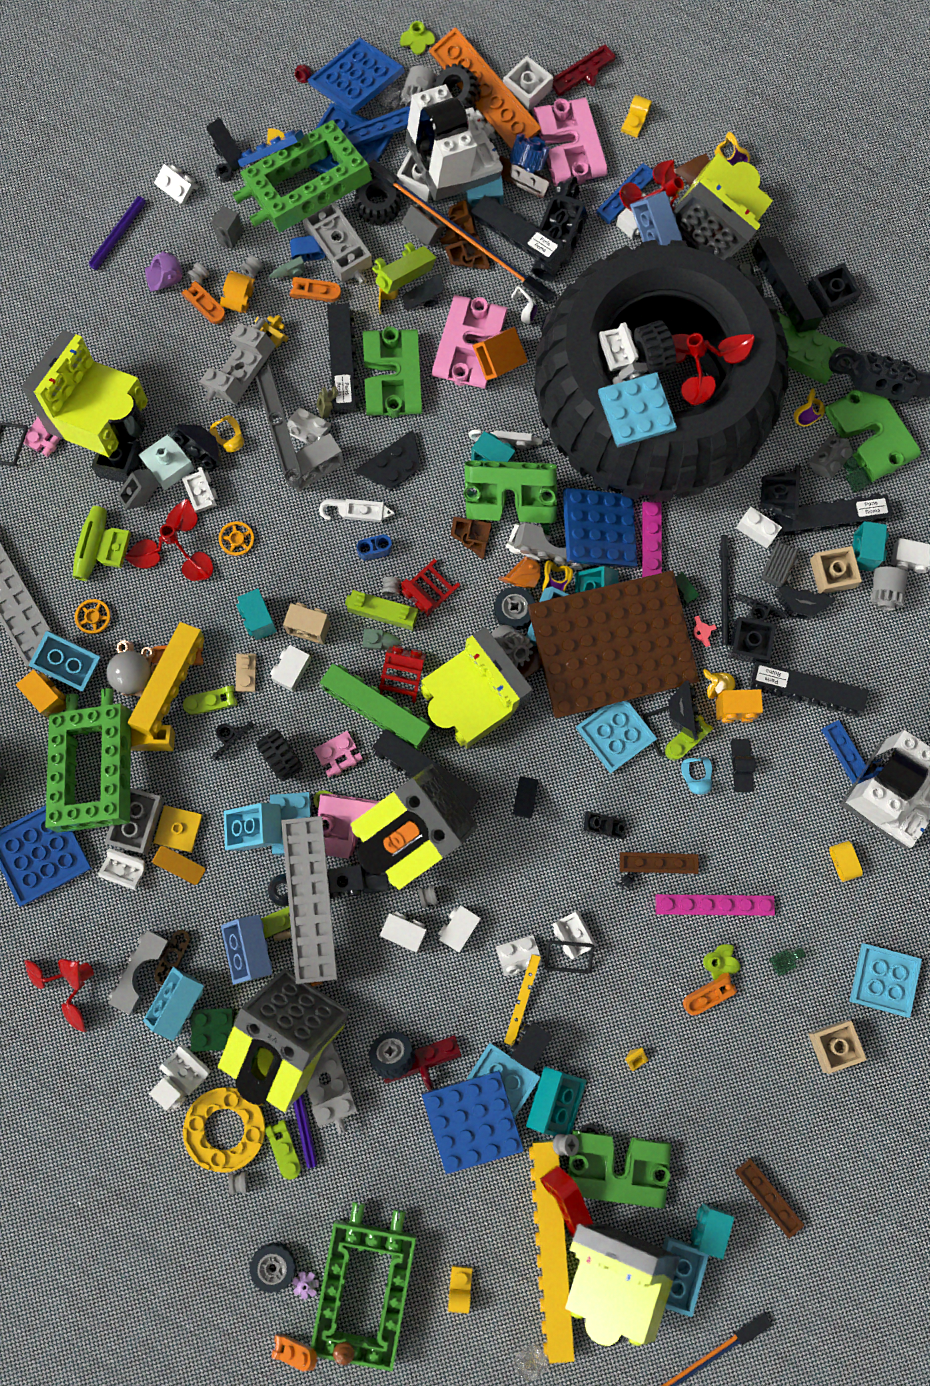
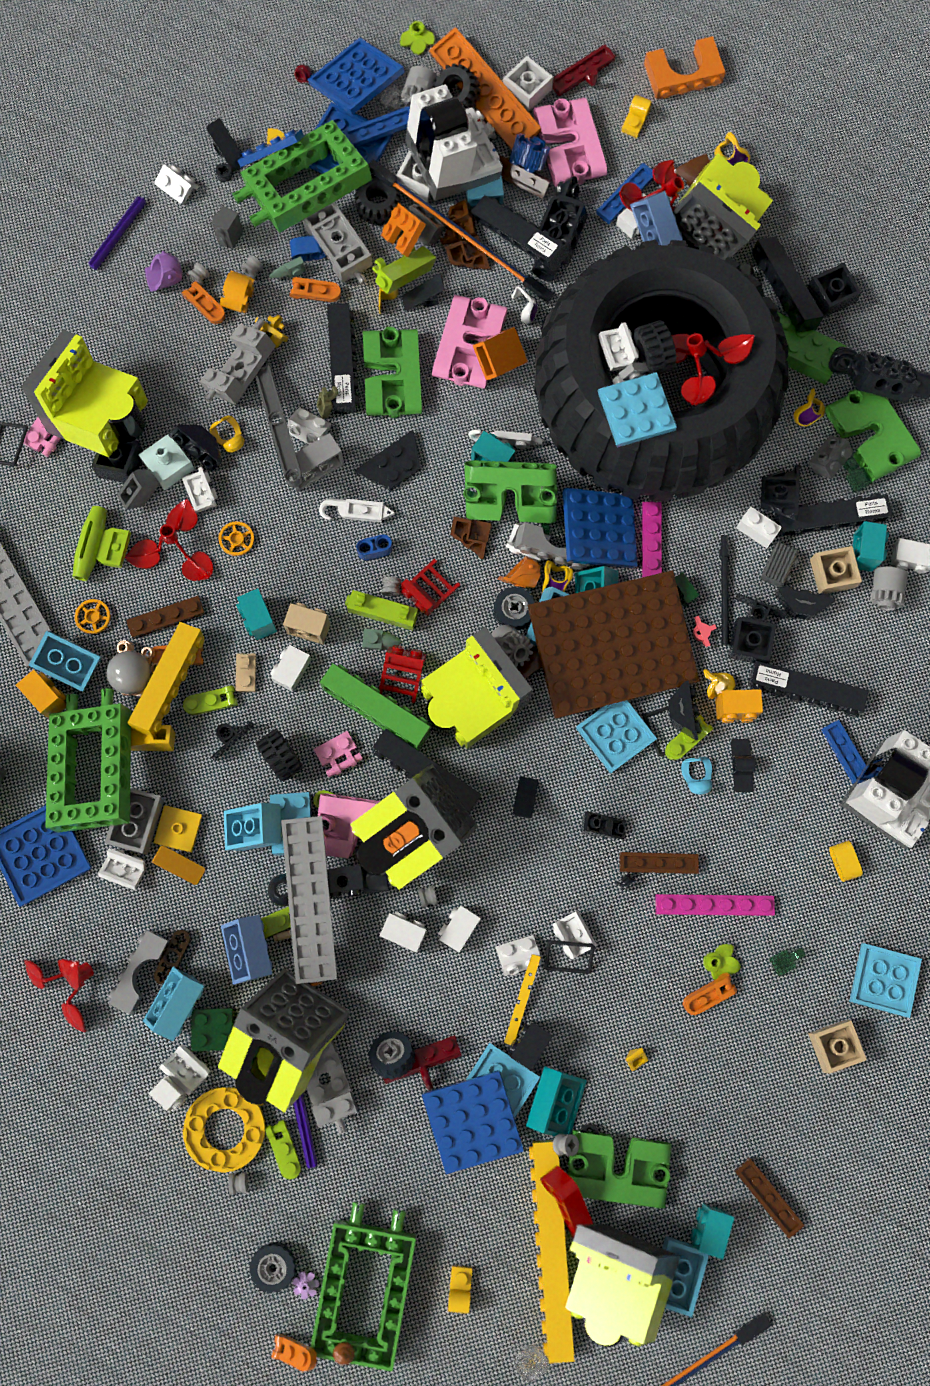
(165, 617): none -> reddish brown plate
(403, 220): none -> orange plate
(668, 83): none -> orange arch

